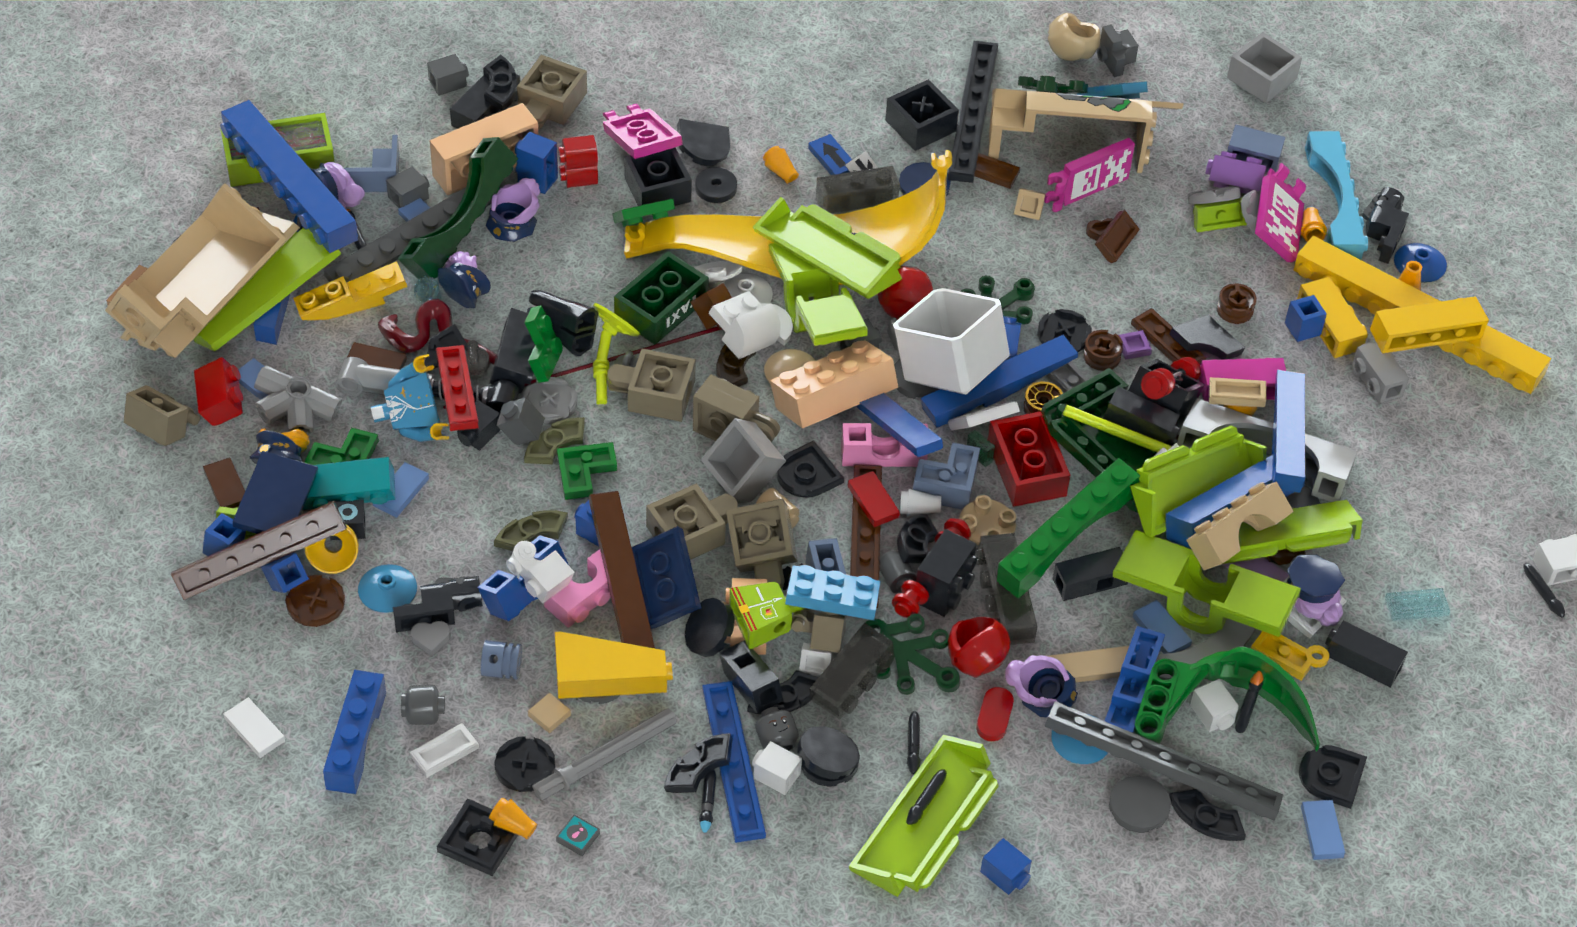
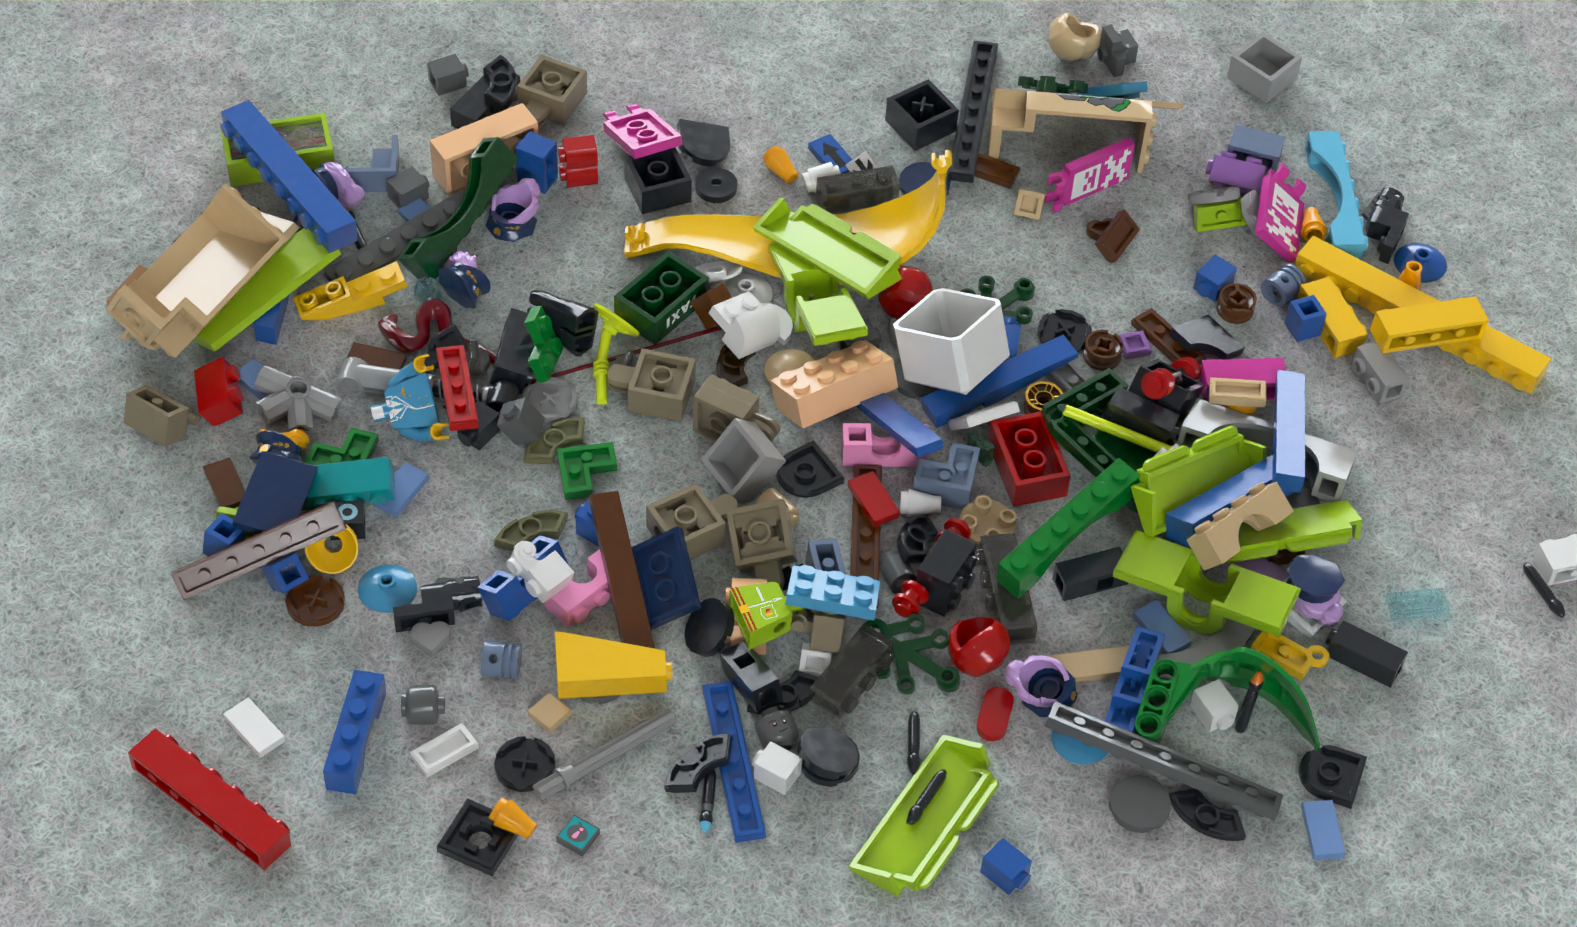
(210, 798): none -> red brick
(634, 215): green plate -> none
(811, 175): none -> white brick
(1214, 277): none -> blue brick
(1285, 282): none -> sand blue piece

